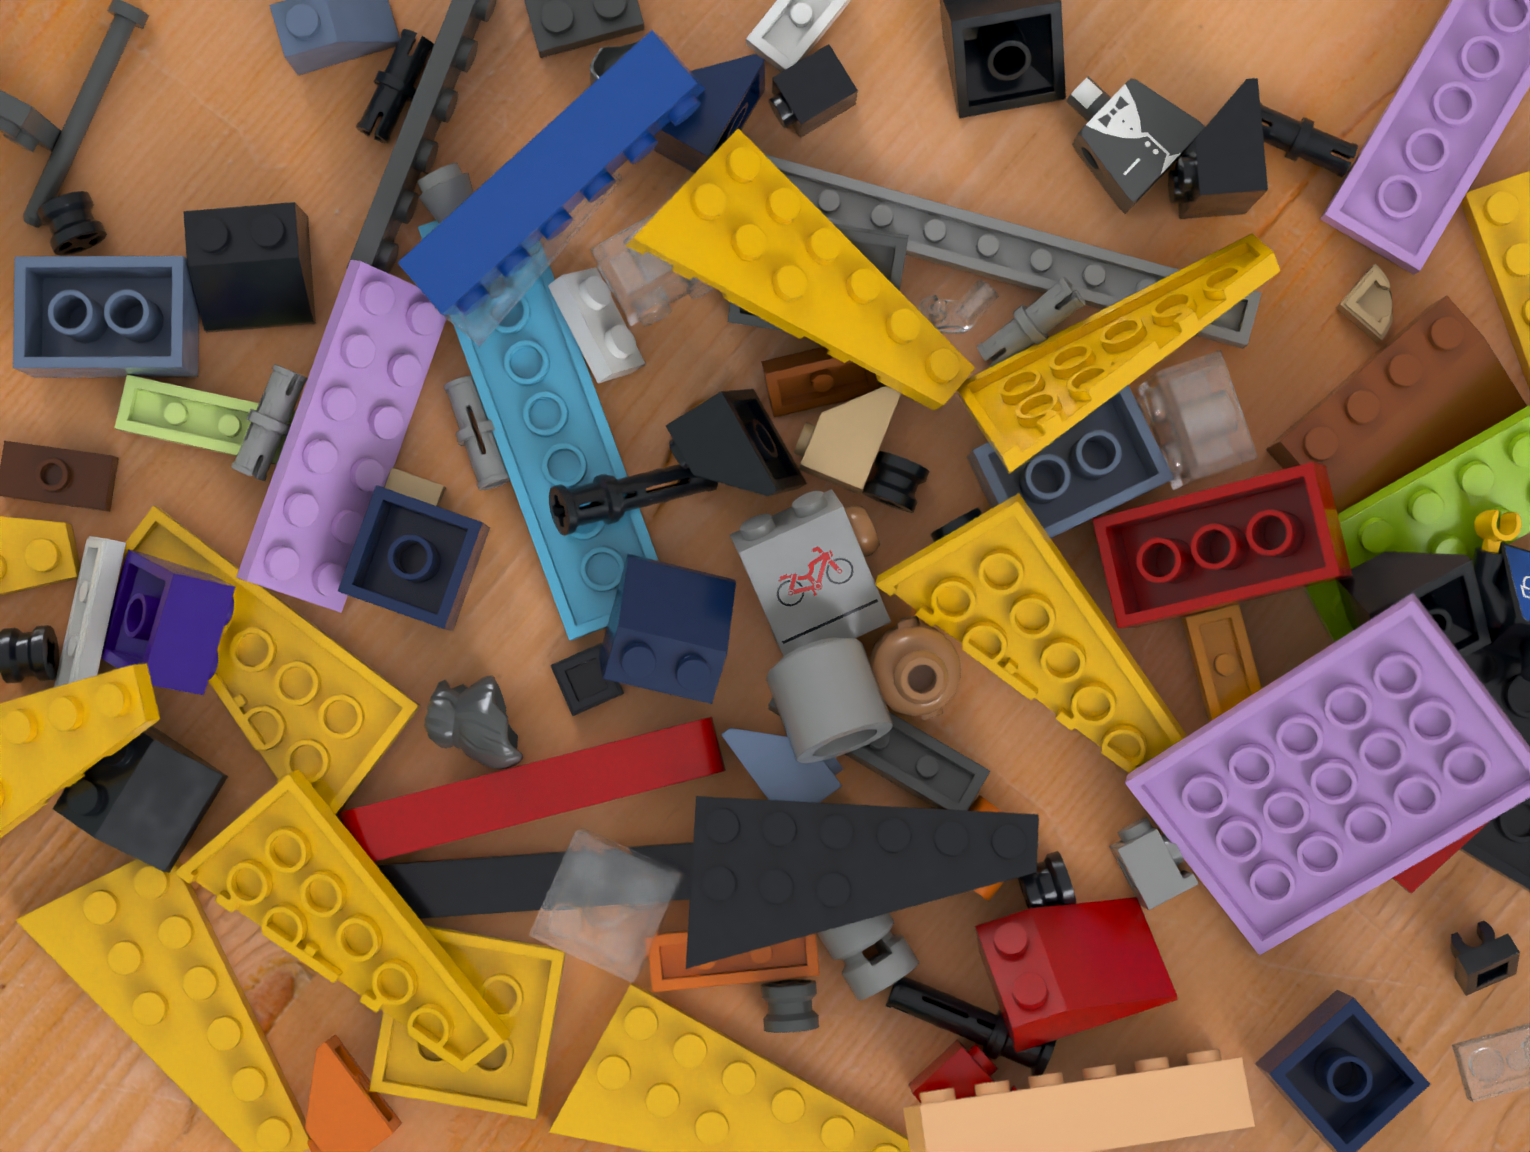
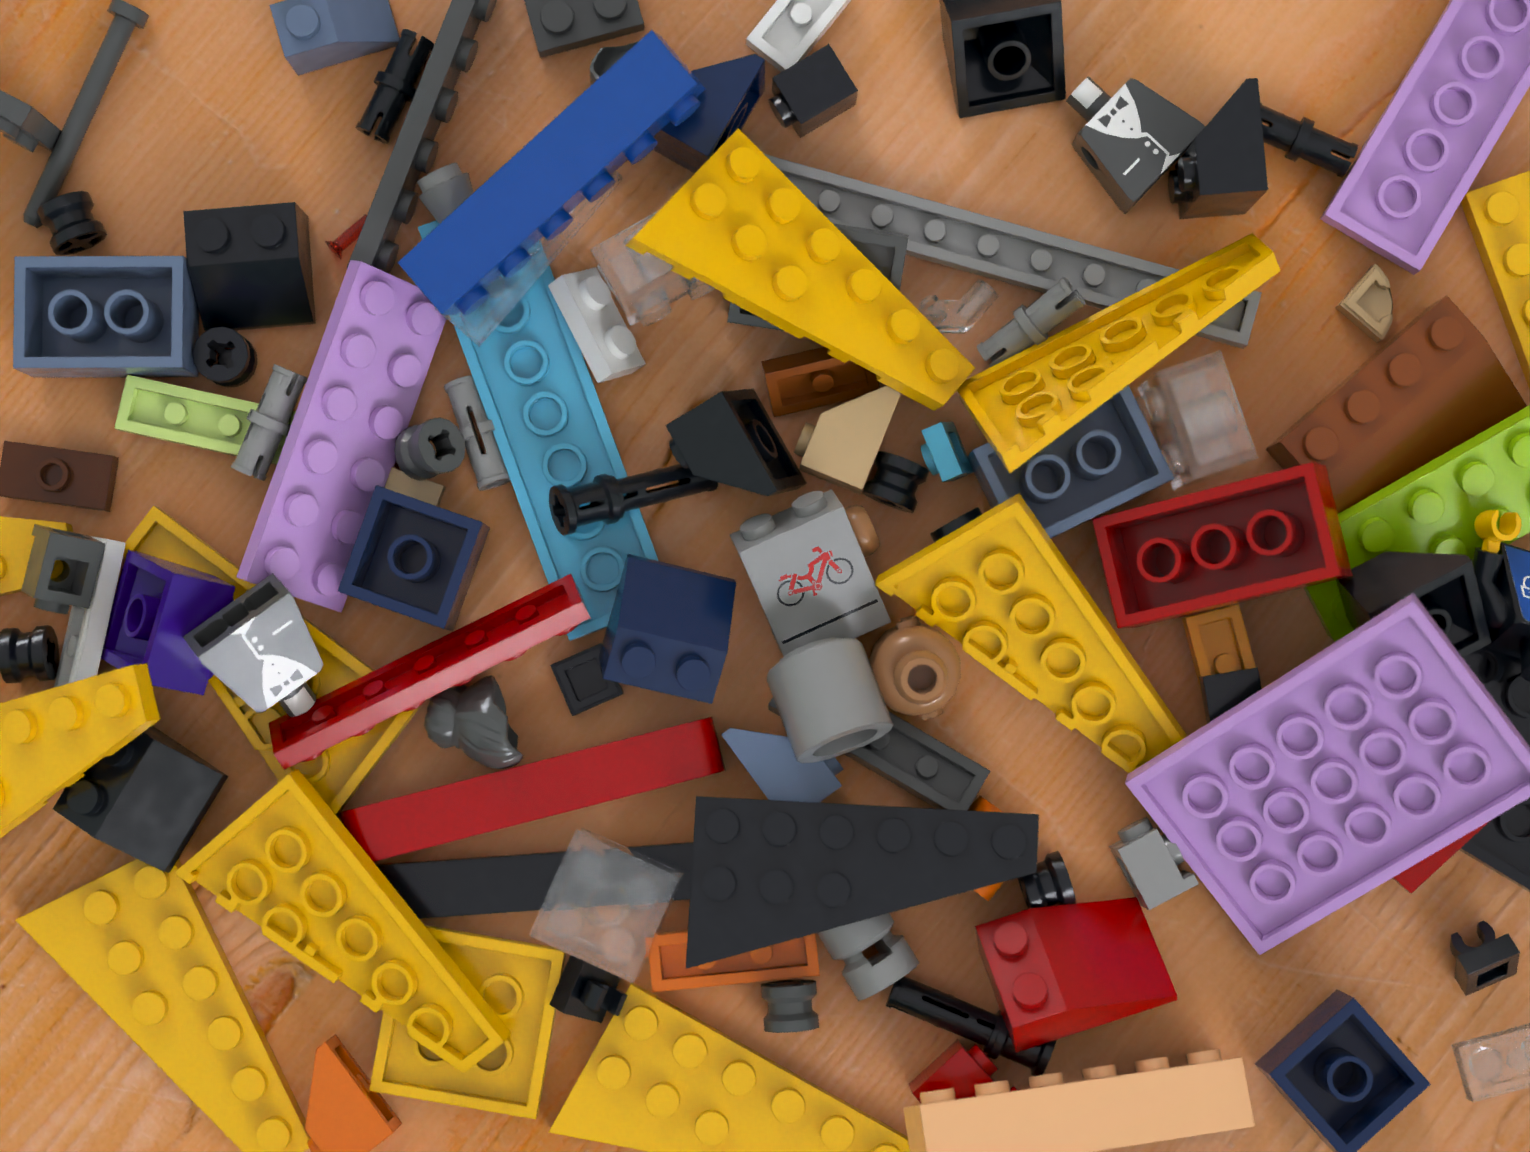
(81, 563): none -> dark grey brick
(233, 365): none -> black wheel
(261, 649): none -> torso
(346, 238): none -> clear red piece
(417, 455): none -> dark grey wheel
(429, 671): none -> red plate
(587, 991): none -> black tile
(945, 452): none -> medium azure plate
(1227, 690): none -> black tile

